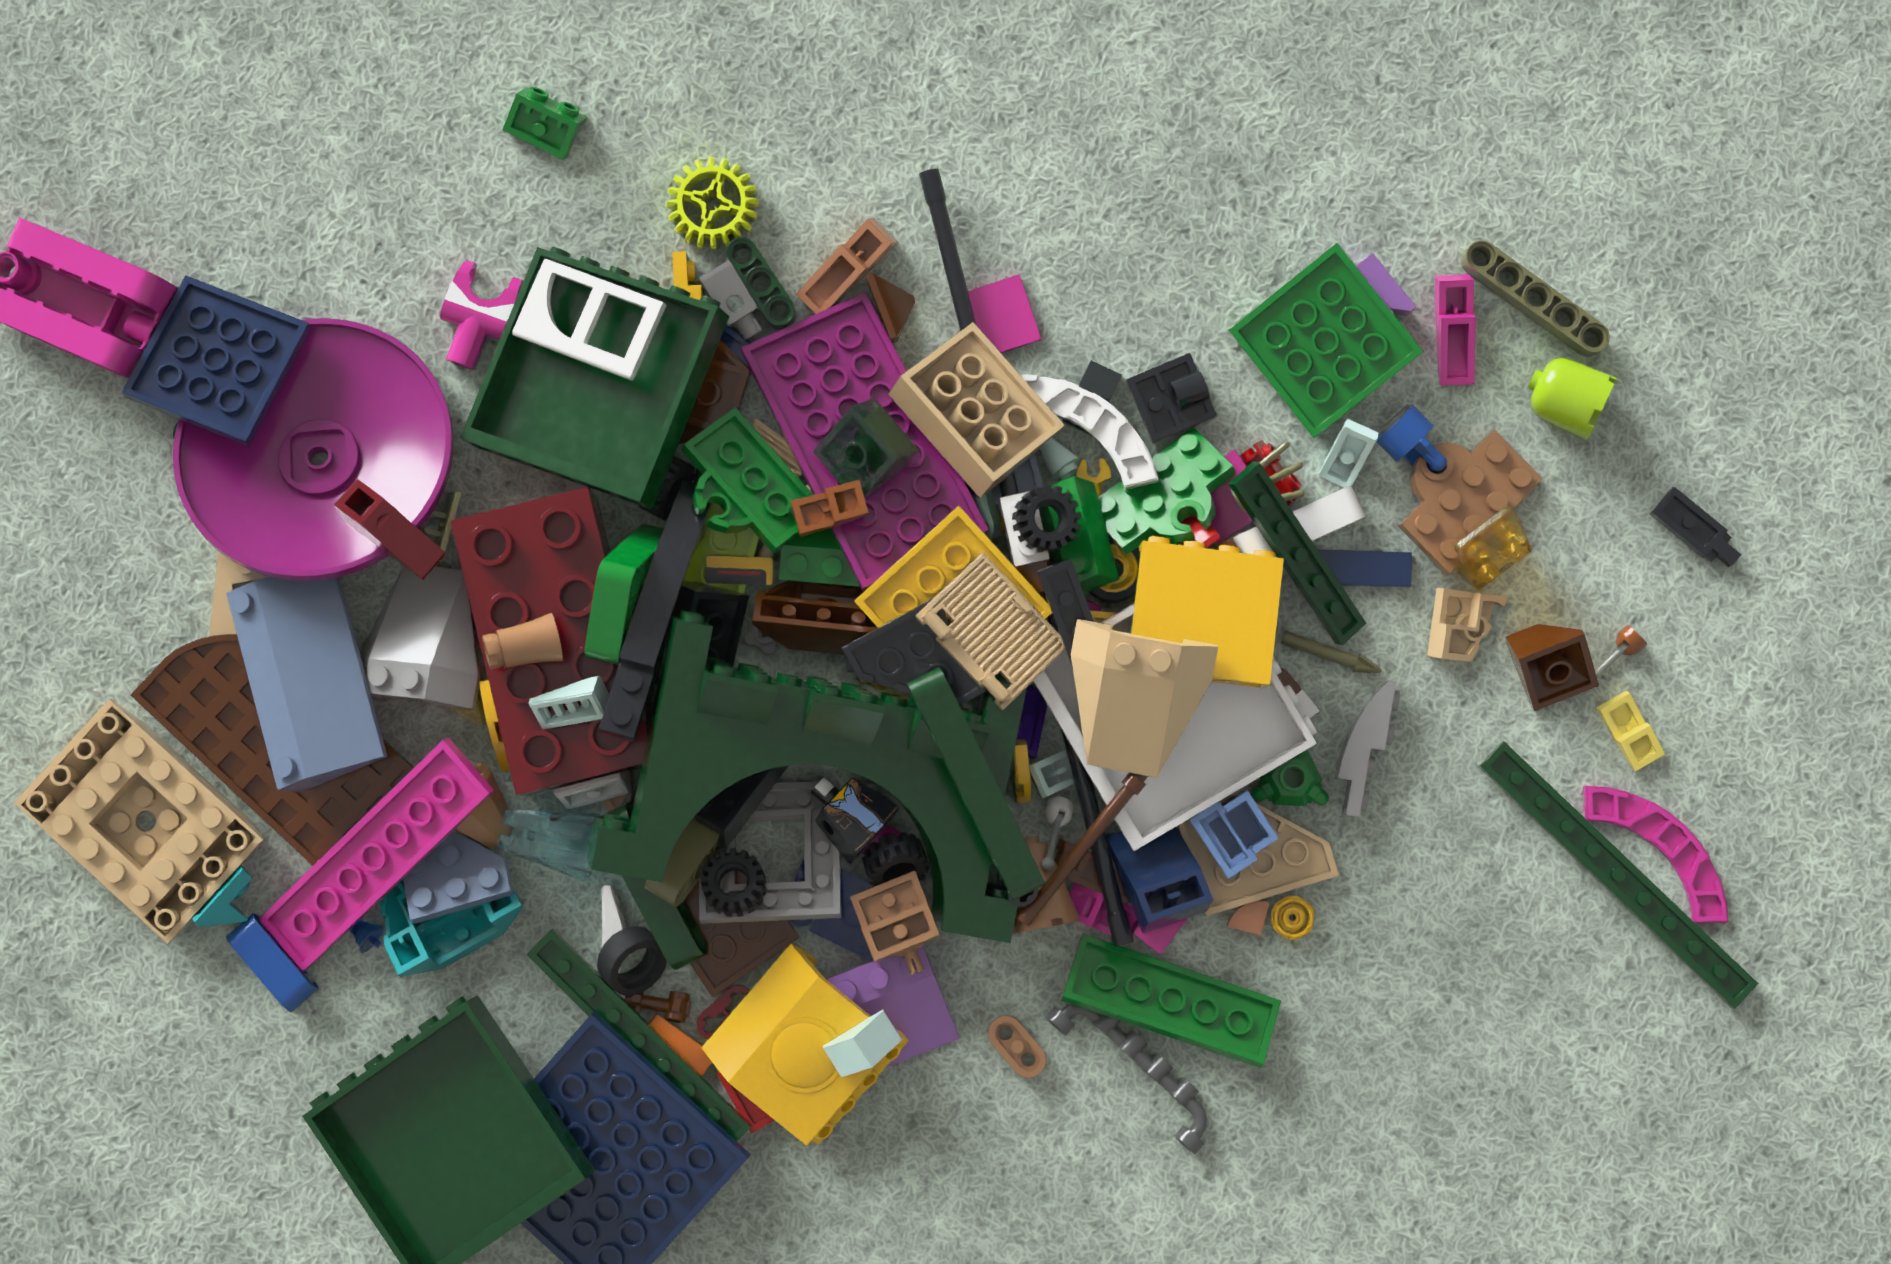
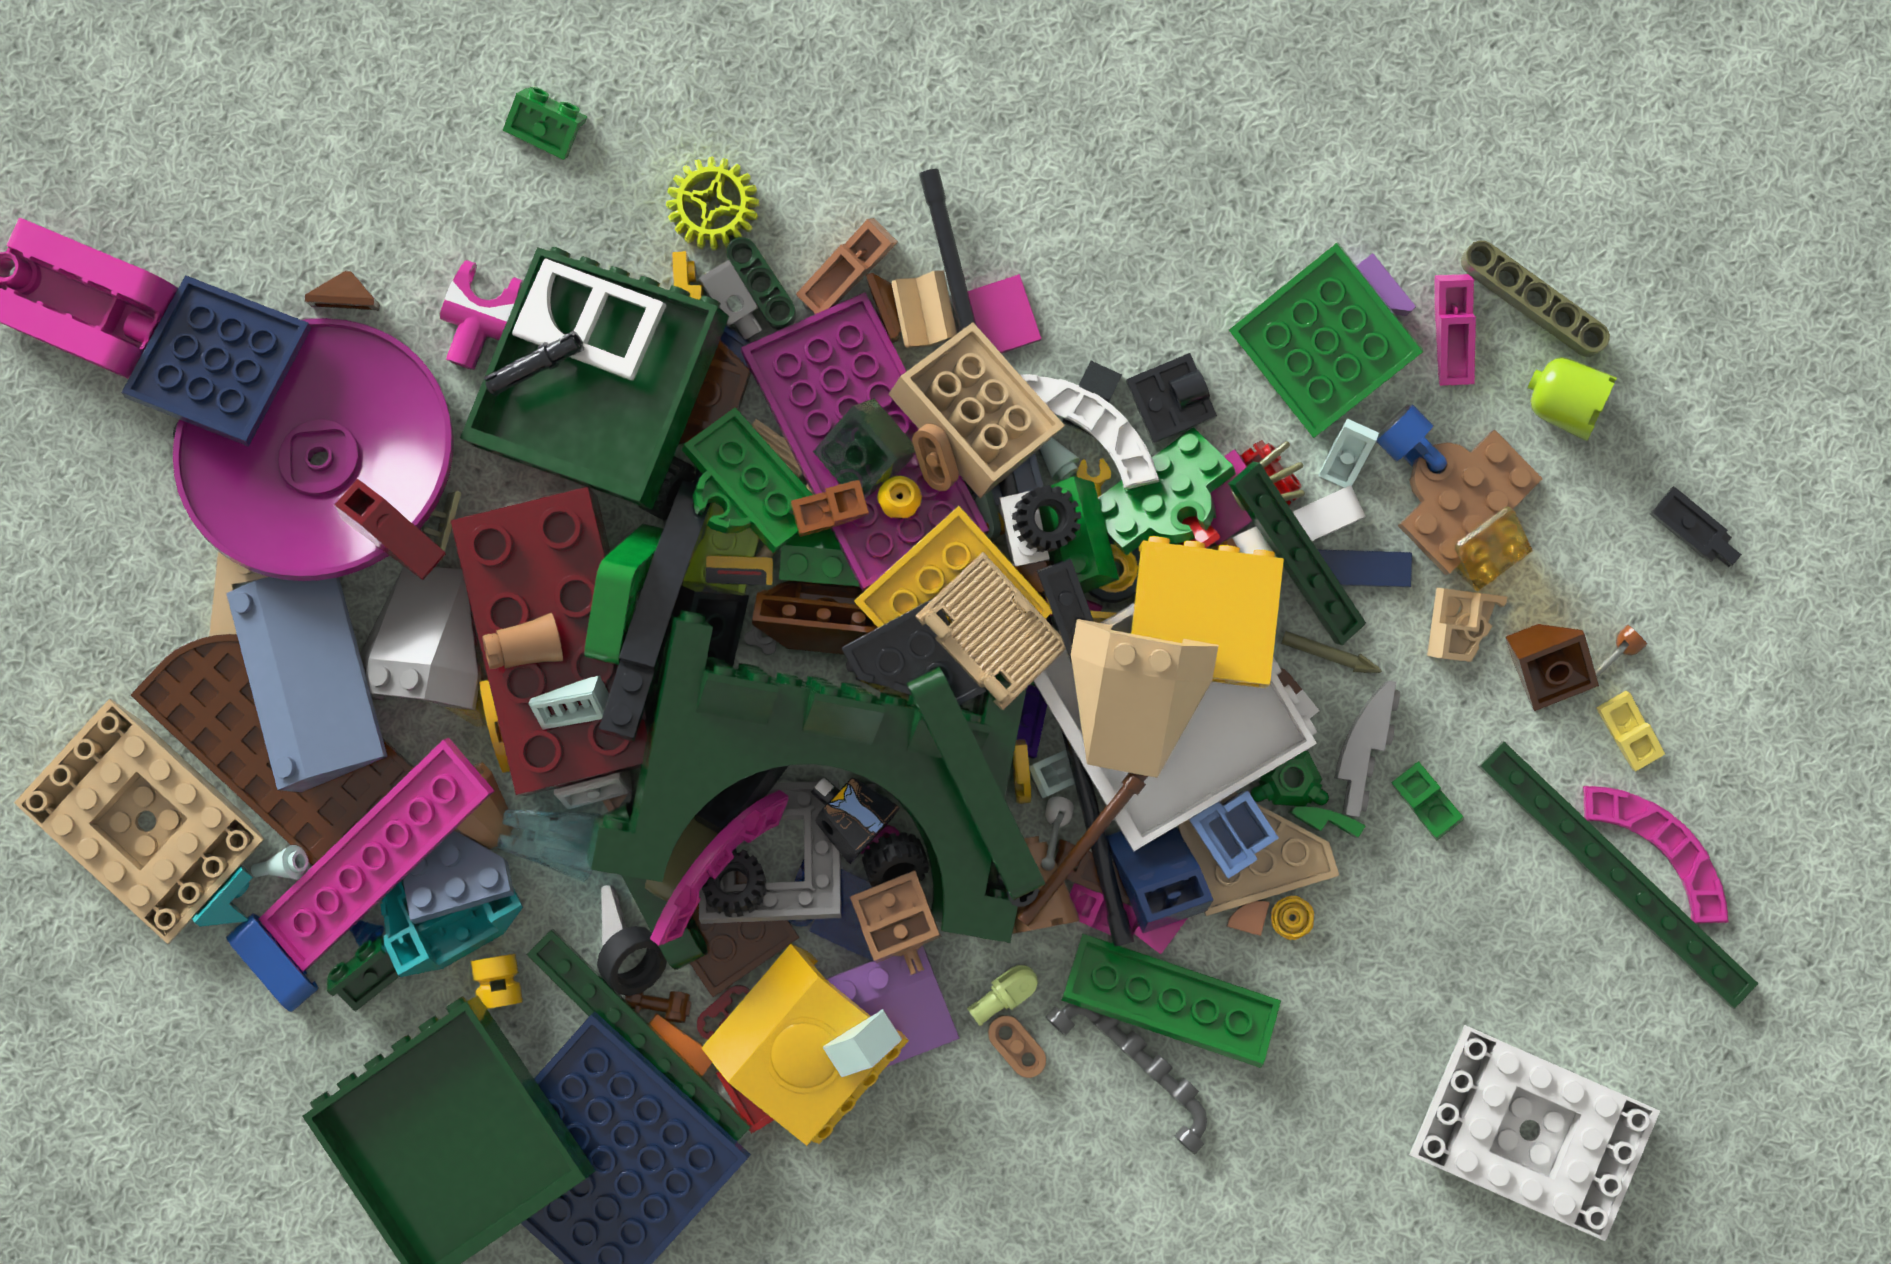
(288, 863): none -> light aqua cone
(342, 292): none -> reddish brown slope
(363, 974): none -> dark green bracket
(494, 969): none -> yellow wheel
(528, 366): none -> black pin
(714, 858): none -> dark pink tile
(897, 507): none -> yellow plate
(924, 310): none -> tan panel
(935, 457): none -> medium nougat plate
(1007, 992): none -> yellowish green arm
(1318, 818): none -> green slope
(1427, 801): none -> green slope
(1583, 1144): none -> white slope

